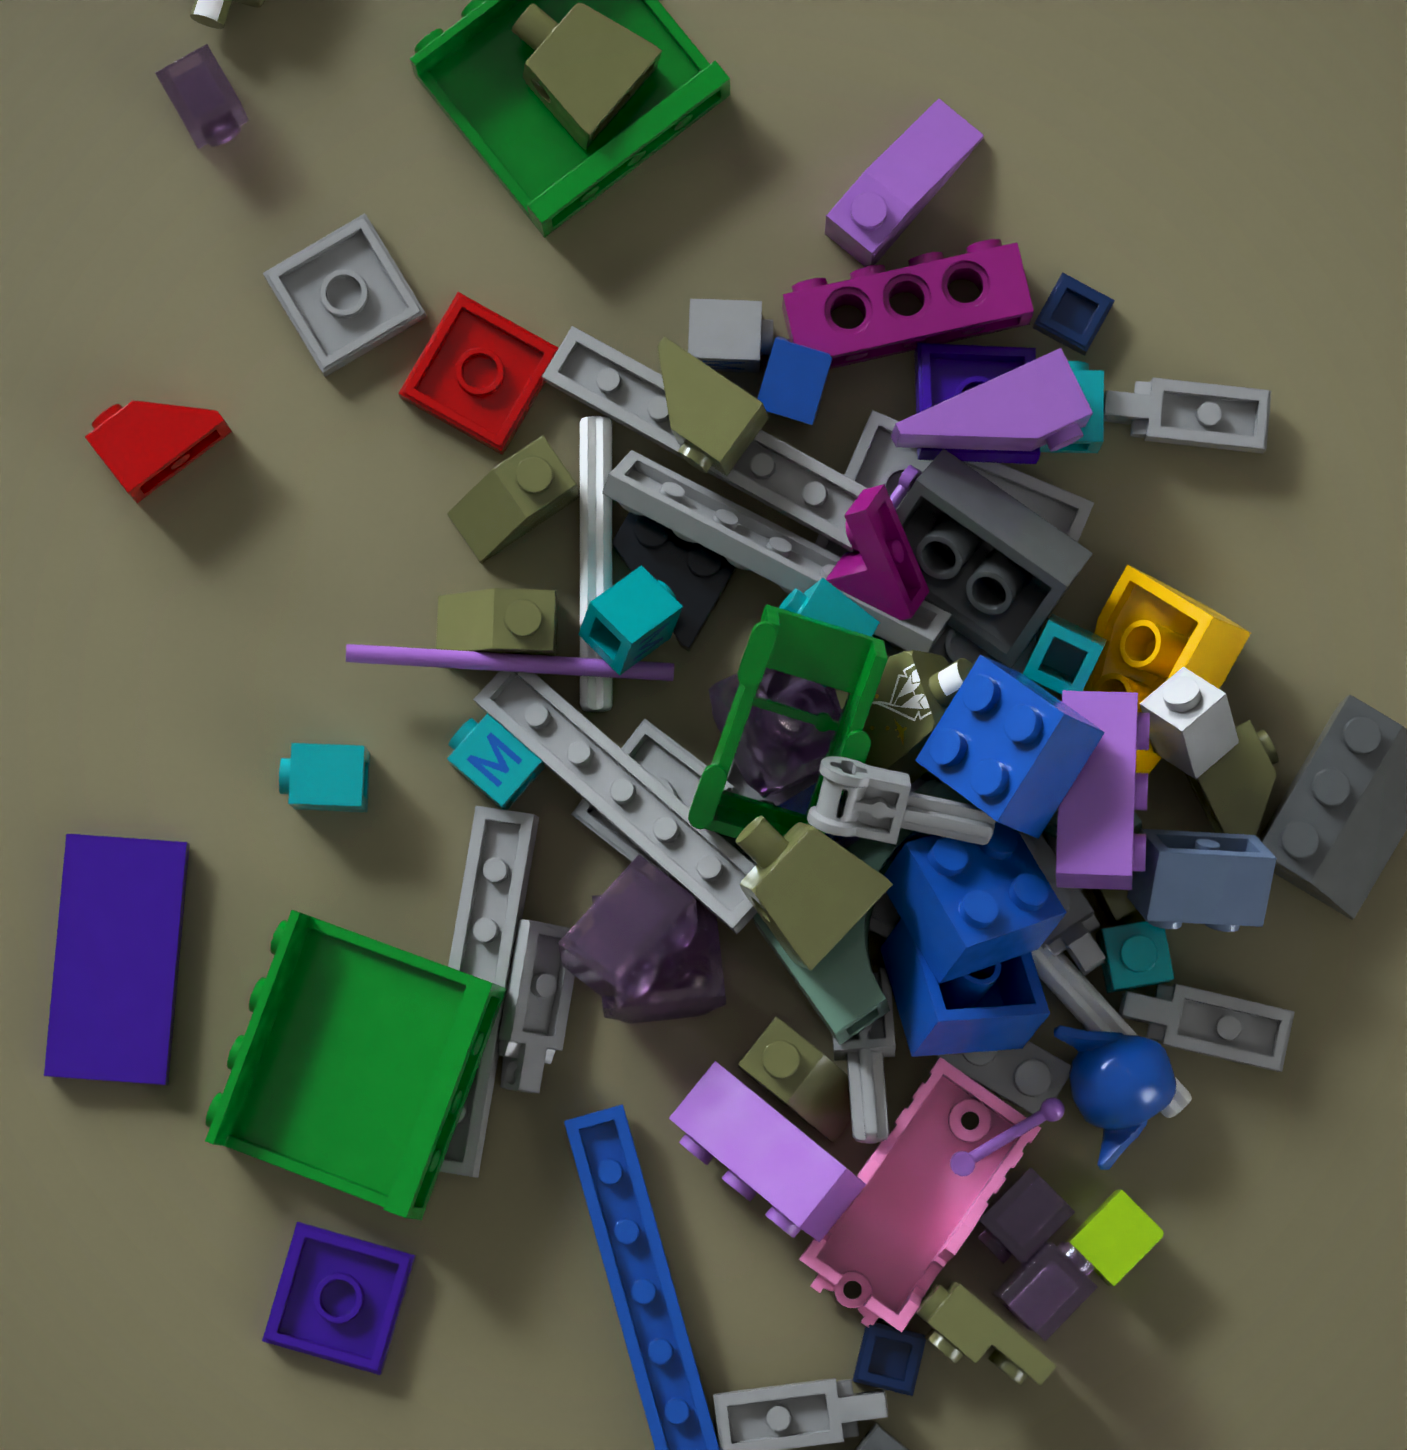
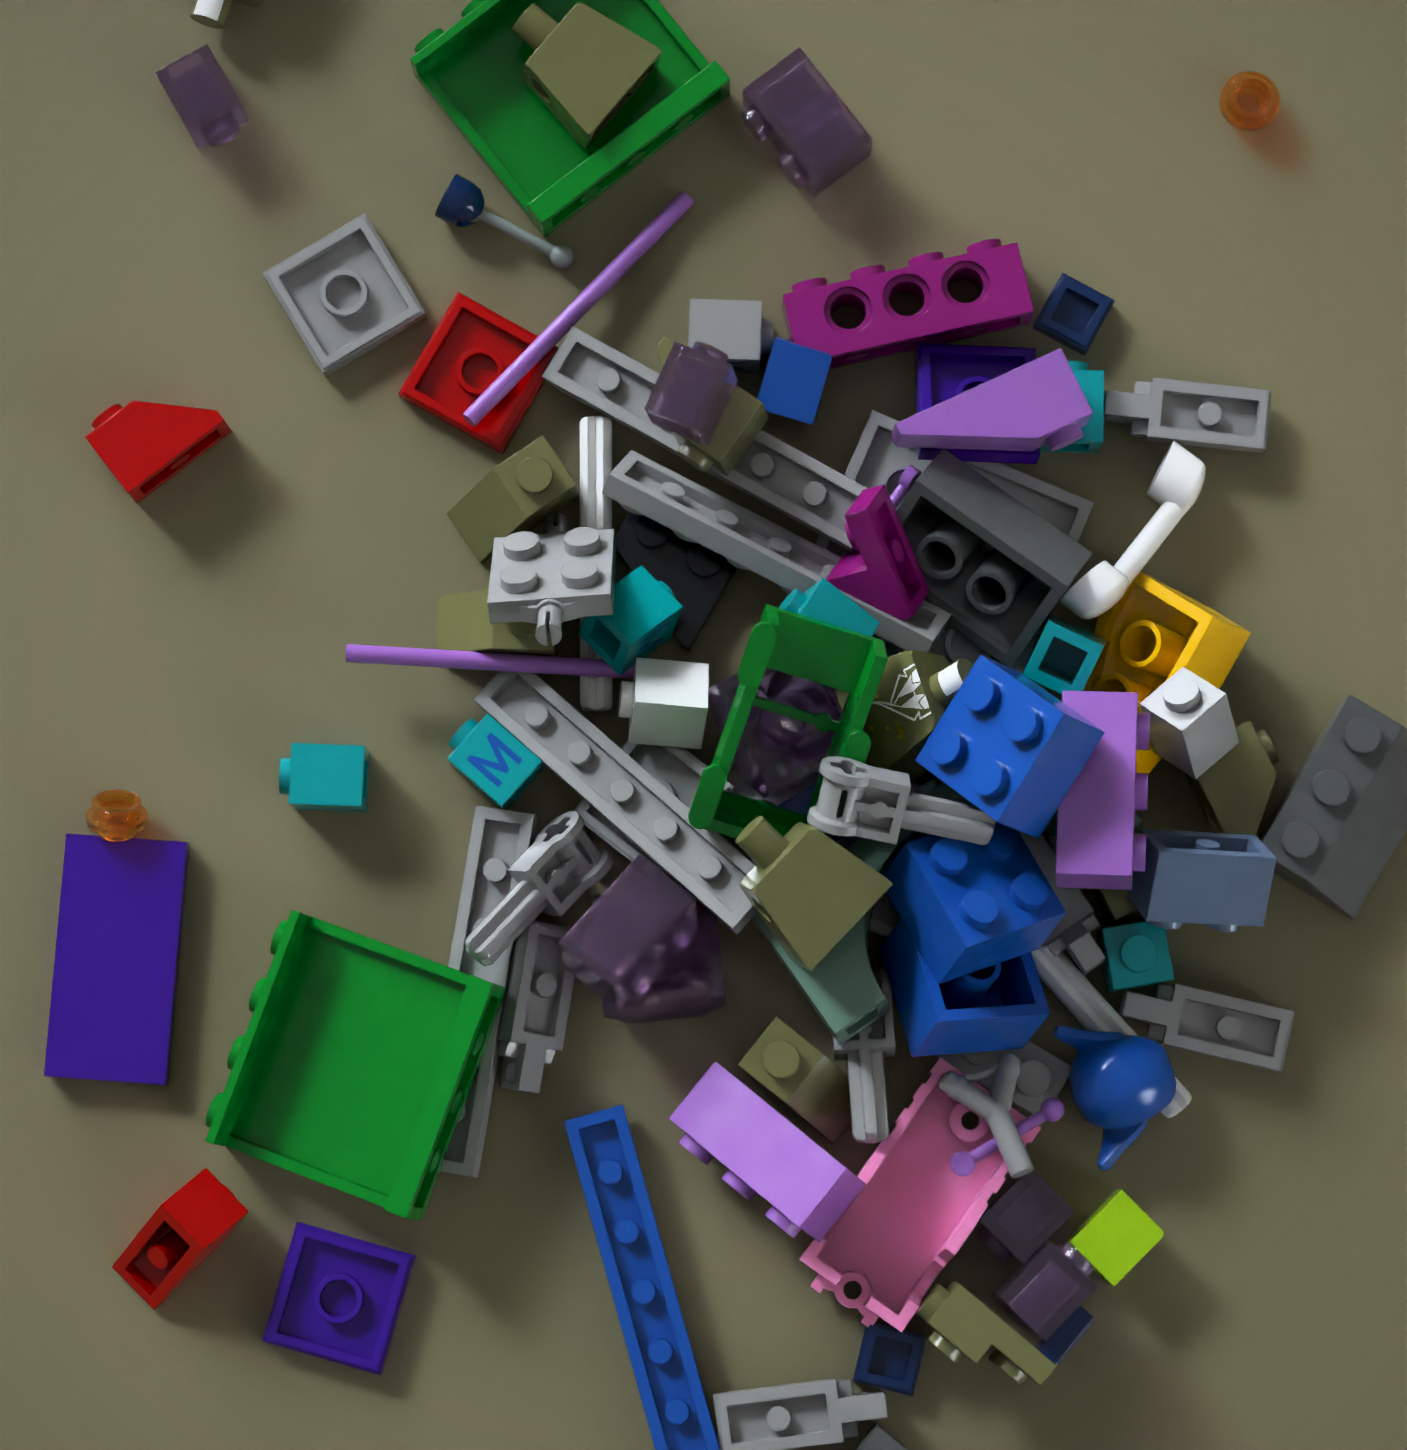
(116, 815): none -> clear orange plate
(179, 1237): none -> red slope
(465, 205): none -> hinge
(549, 881): none -> light grey connector
(552, 576): none -> light grey plate
(577, 309): none -> medium lavender axle
(666, 703): none -> white brick
(692, 391): none -> clear purple brick
(805, 123): none -> clear purple brick
(901, 183): medium lavender slope -> none
(994, 1108): none -> light grey piece
(1066, 1336): none -> dark blue tile
(1176, 490): none -> white piece
(1253, 84): none -> clear orange plate

